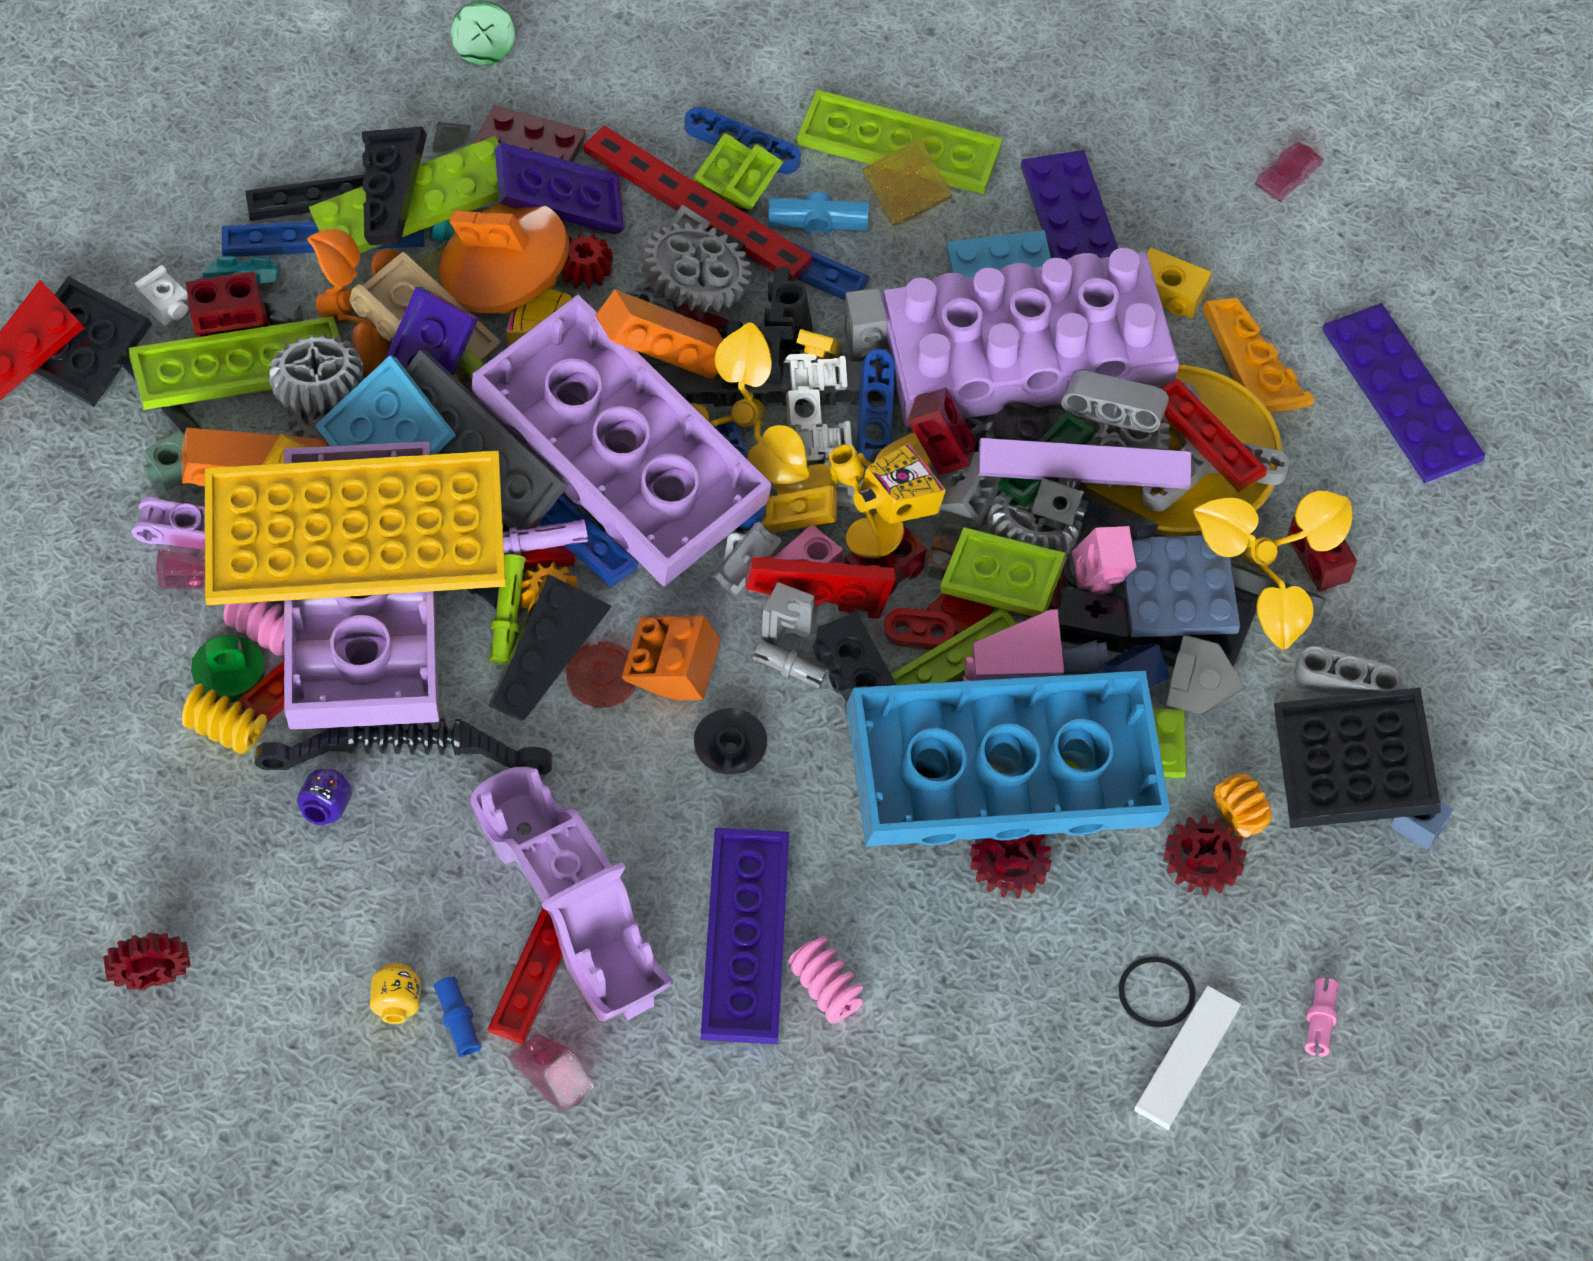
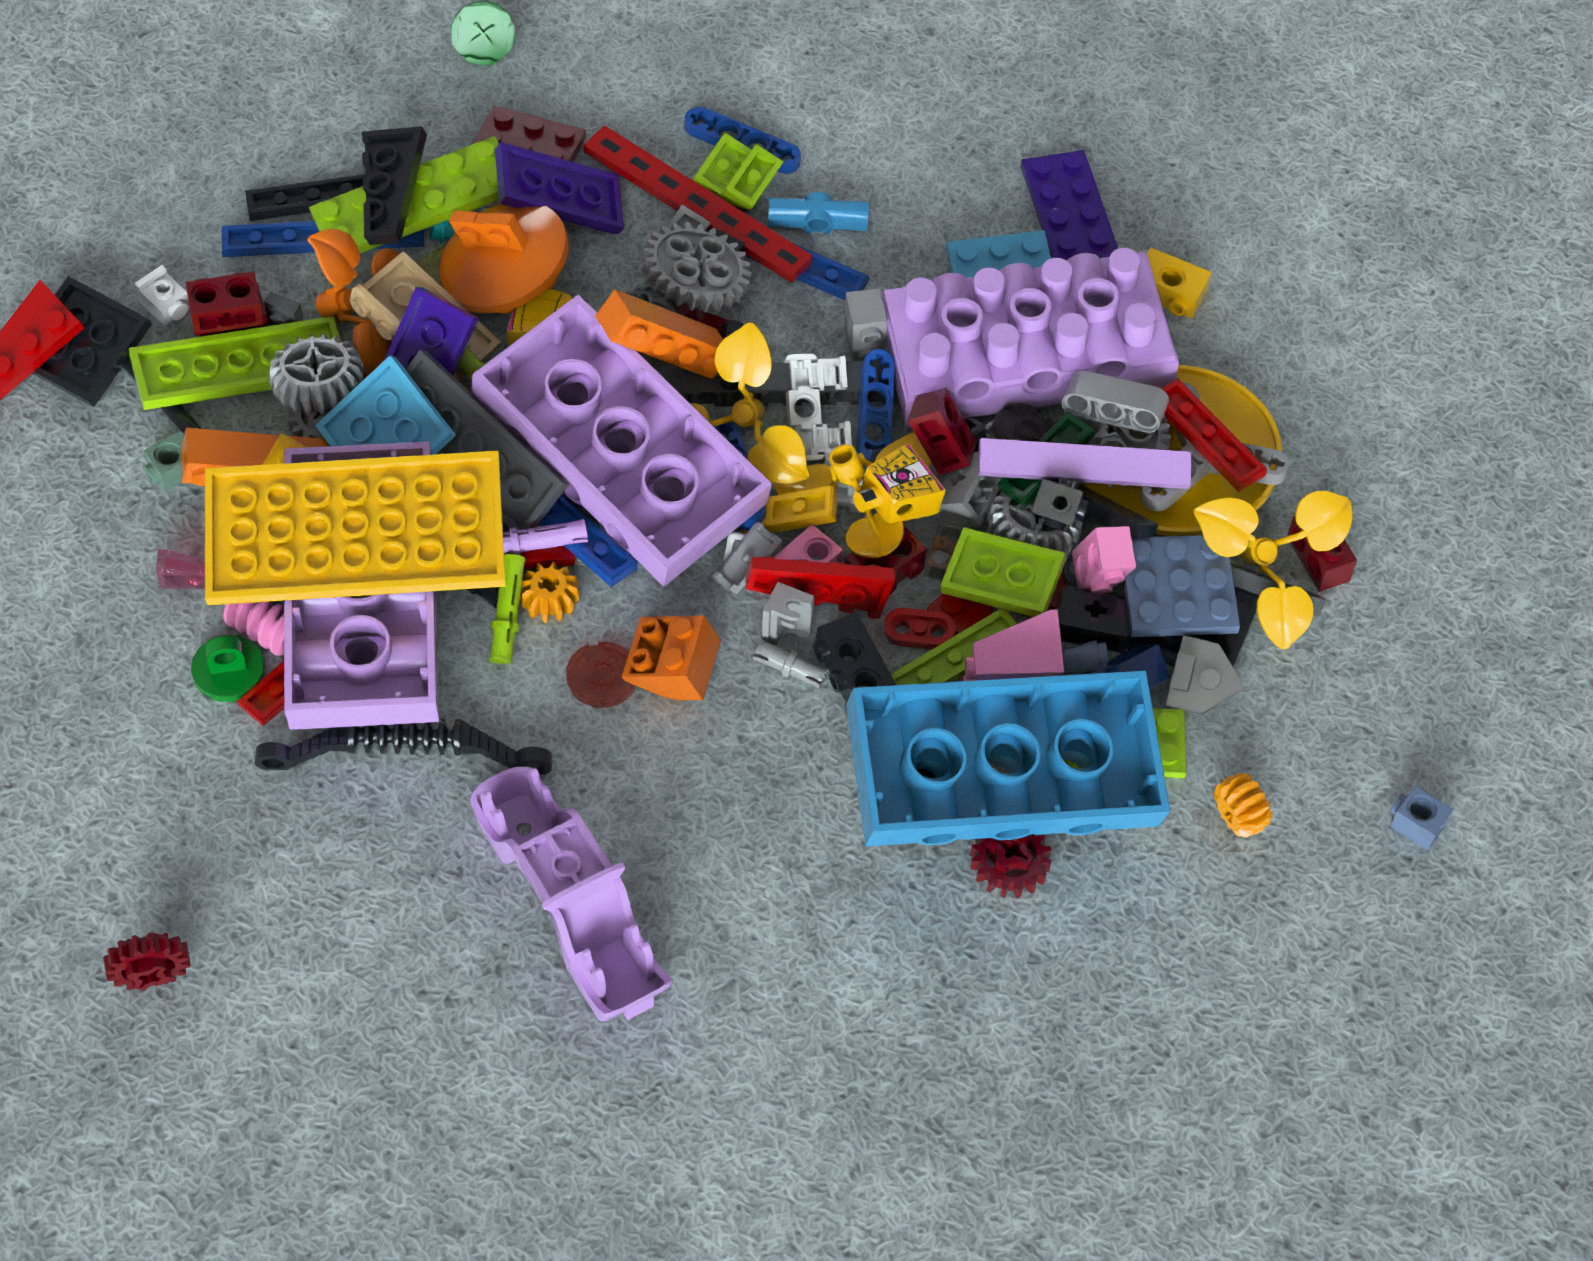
(167, 521): lavender piece -> none
(222, 723): yellow piece -> none
(227, 265): teal wing -> none
(324, 796): dark purple head -> none
(395, 992): yellow head -> none
(449, 135): clear smoke tile -> none
(457, 1016): blue pin -> none
(528, 982): red tile -> none
(547, 642): black wing -> none
(552, 1071): clear pink slope -> none
(587, 261): red gear -> none
(734, 727): black dish -> none
(745, 936): dark purple plate -> none
(784, 320): black plate -> none
(819, 345): yellow hinge -> none
(825, 980): bright pink piece -> none
(873, 132): lime plate -> none
(907, 183): clear yellow plate -> none
(1154, 1023): black piece -> none
(1187, 1057): white tile -> none
(1206, 869): dark red gear -> none
(1253, 359): light orange wing -> none
(1290, 171): clear pink slope -> none
(1322, 1016): bright pink pin -> none
(1334, 665): light grey beam -> none
(1356, 758): black plate -> none
(1403, 393): dark purple plate -> none

